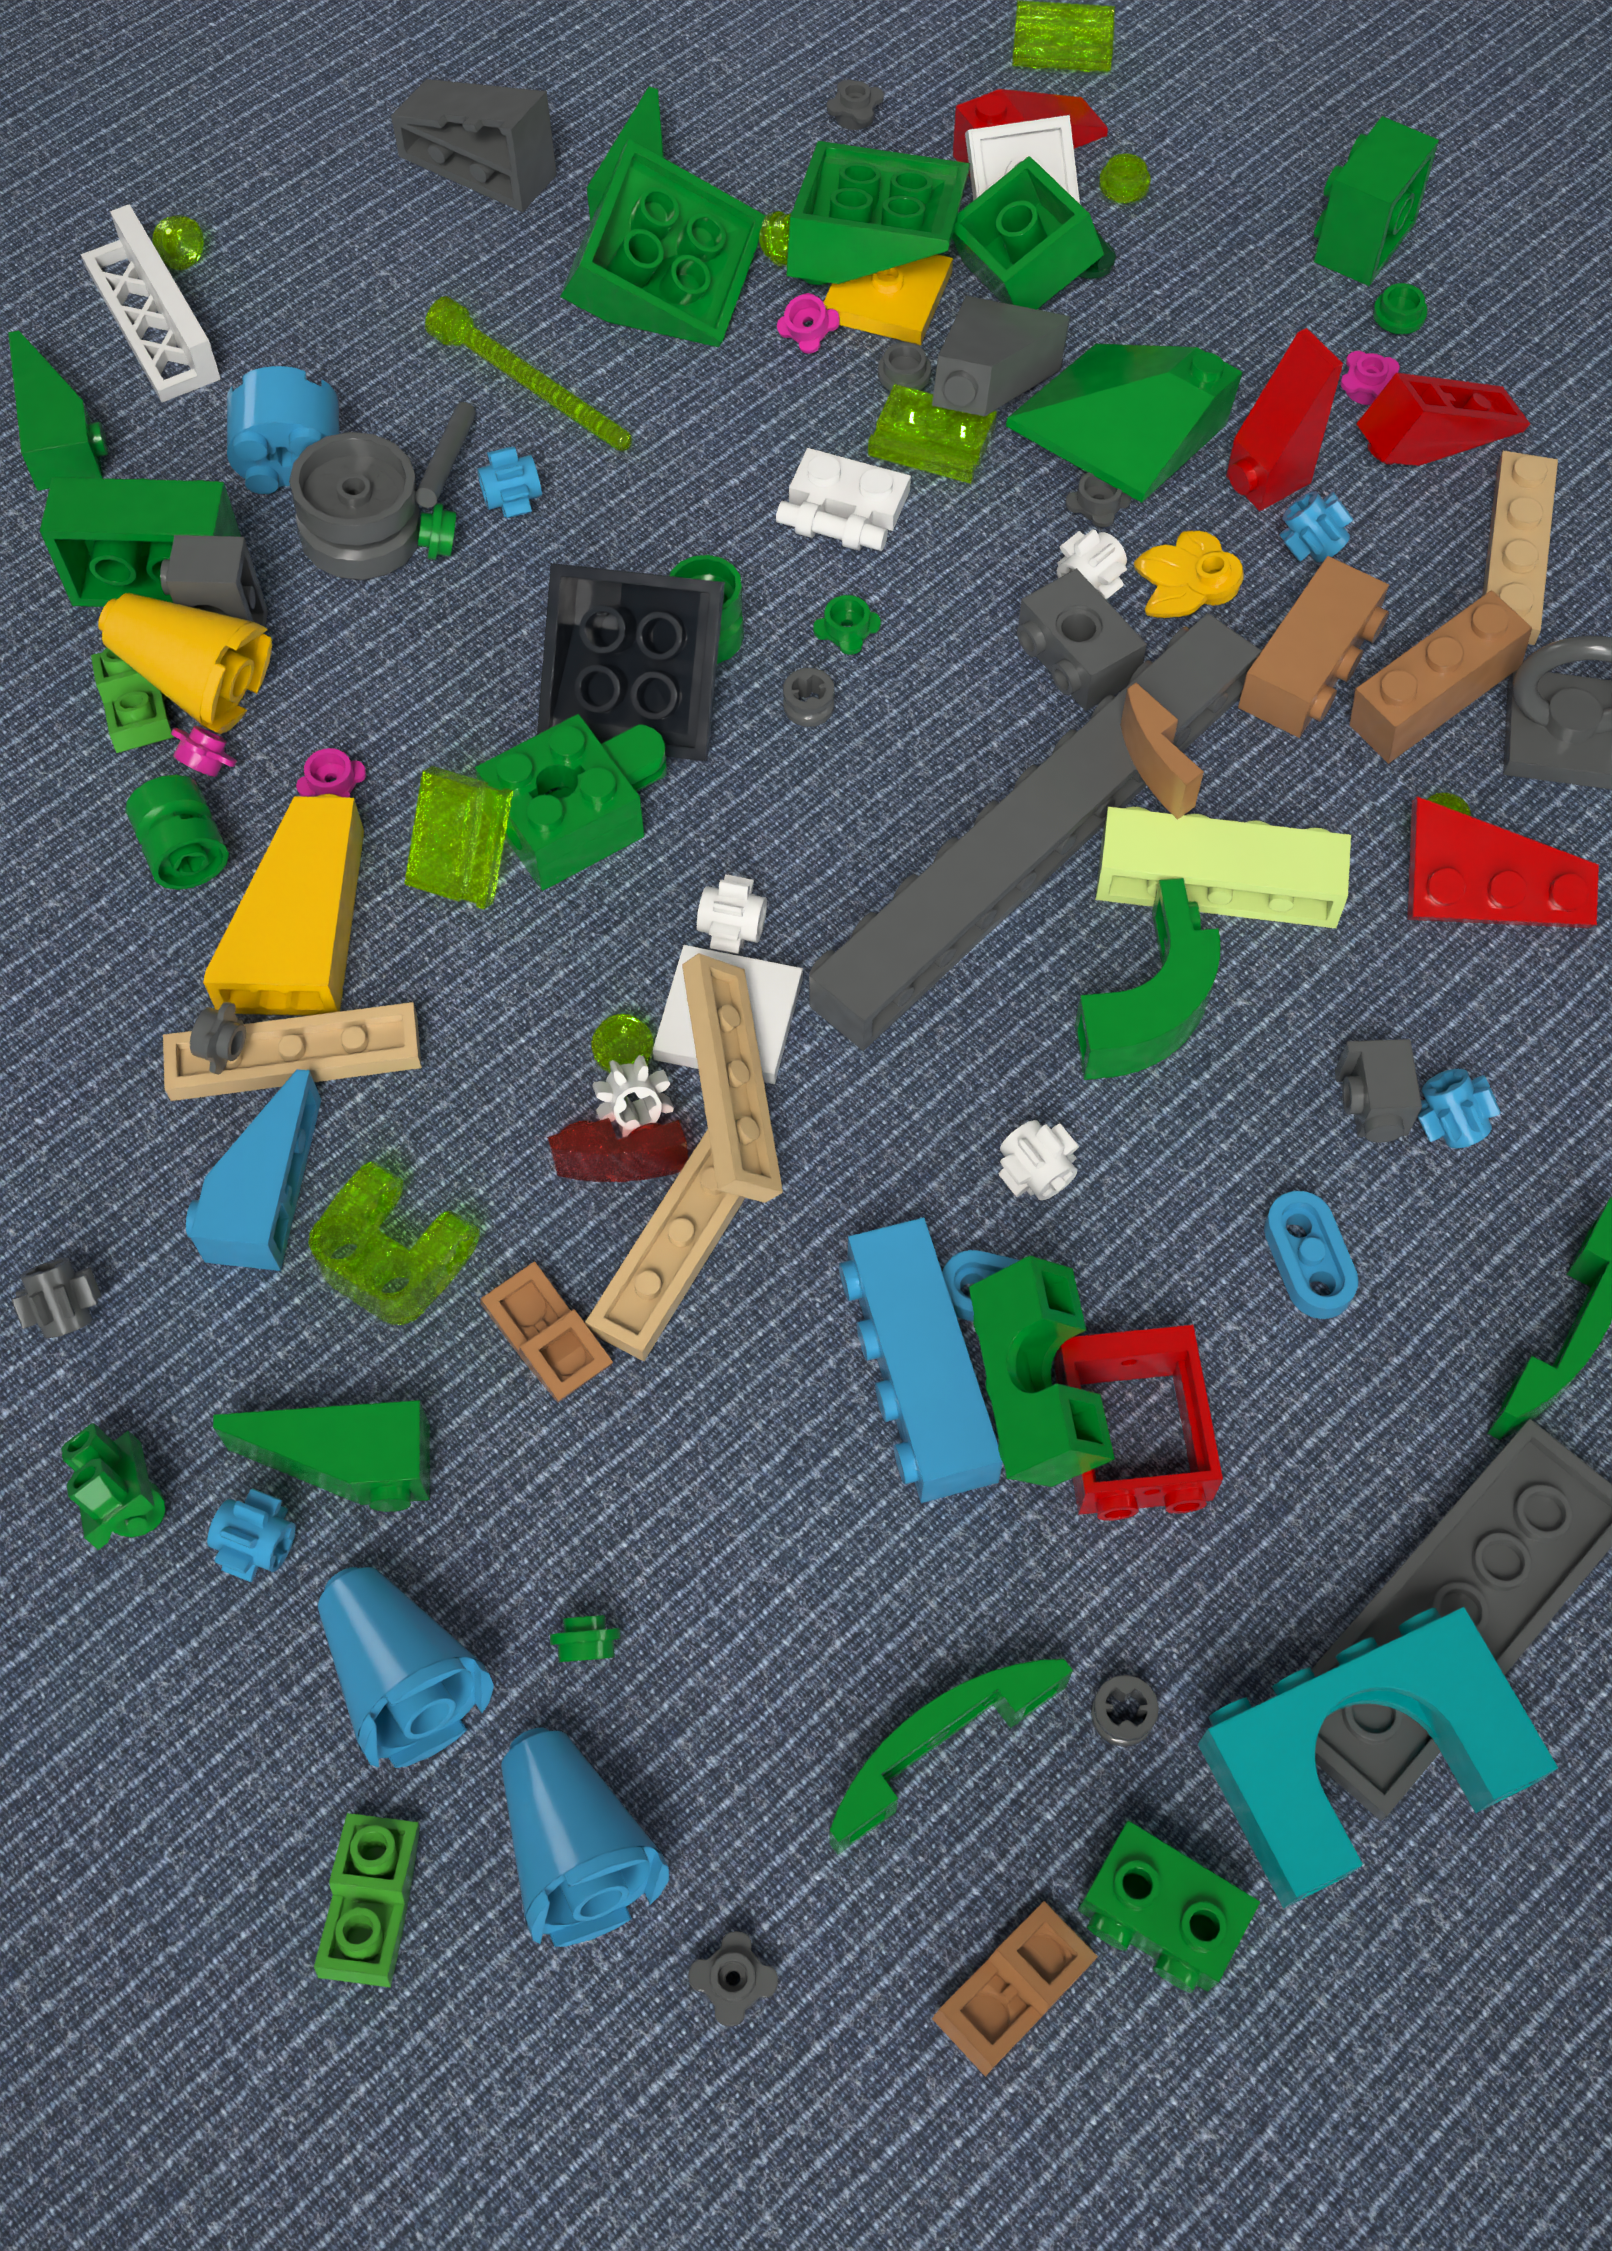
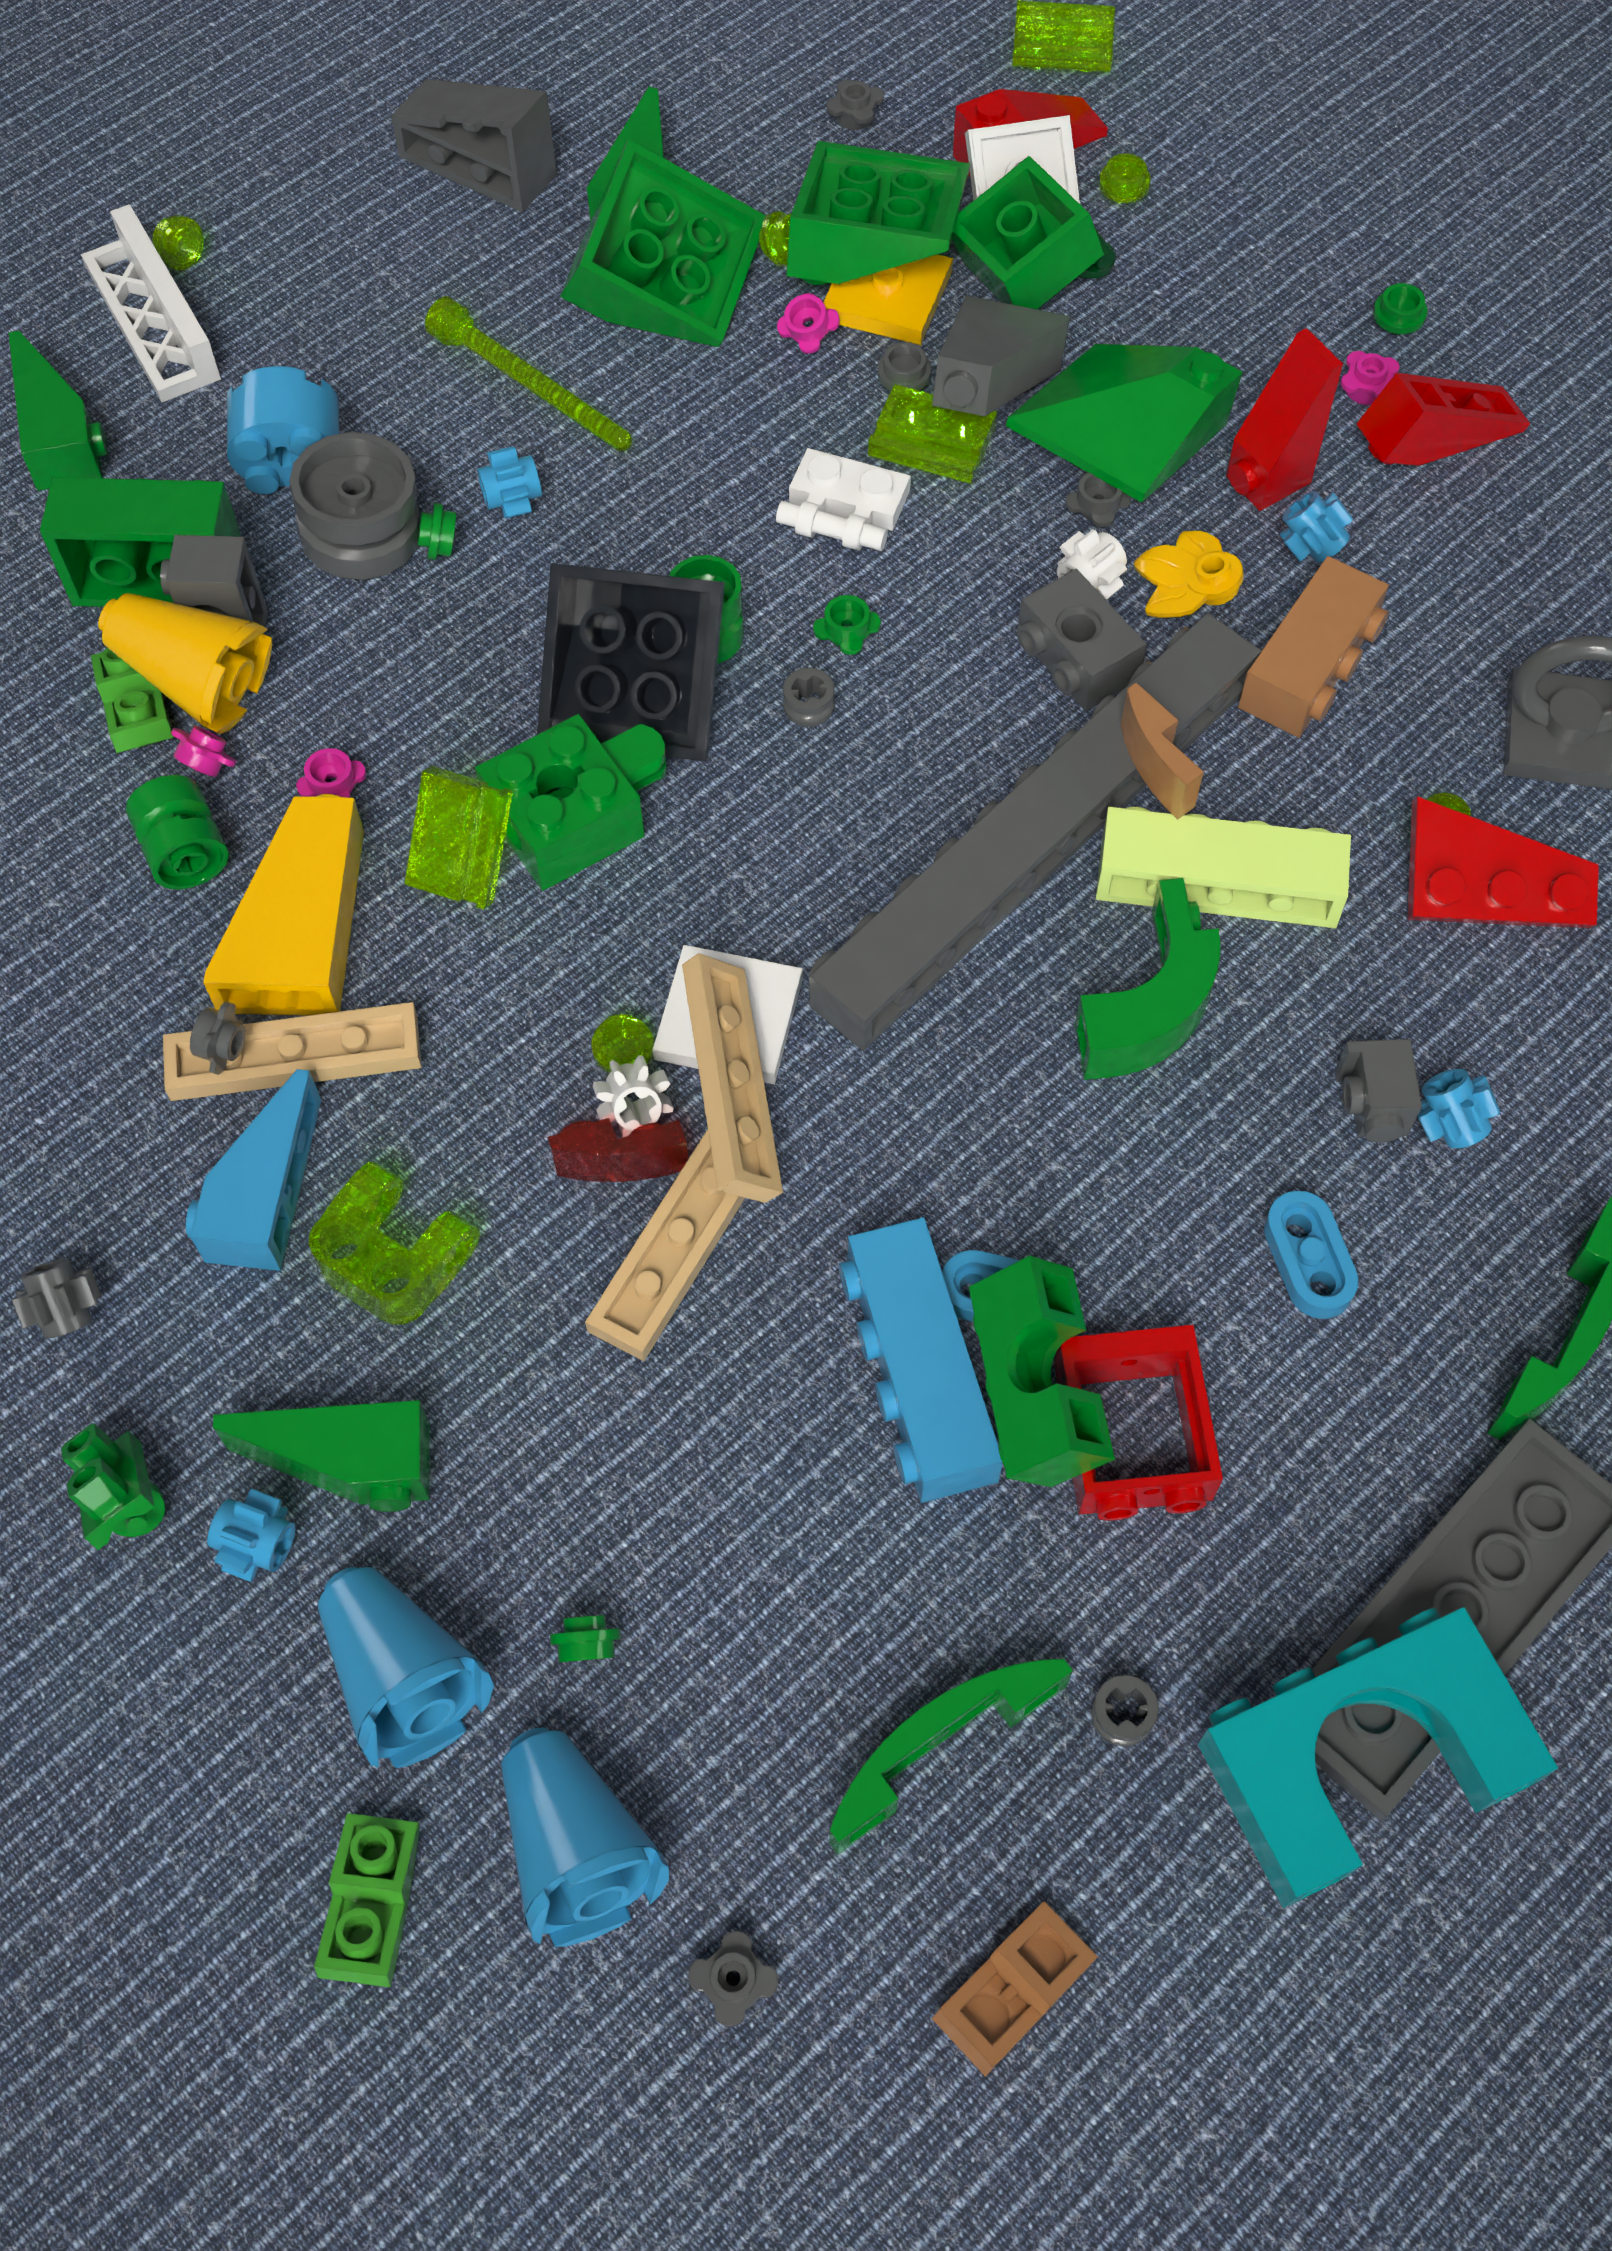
(445, 455): dark grey bar -> none
(545, 1332): medium nougat slope -> none
(731, 914): white gear -> none
(1038, 1160): white gear -> none
(1167, 1909): green brick -> none
(1373, 200): green brick -> none
(1440, 676): medium nougat brick -> none
(1521, 534): tan plate -> none

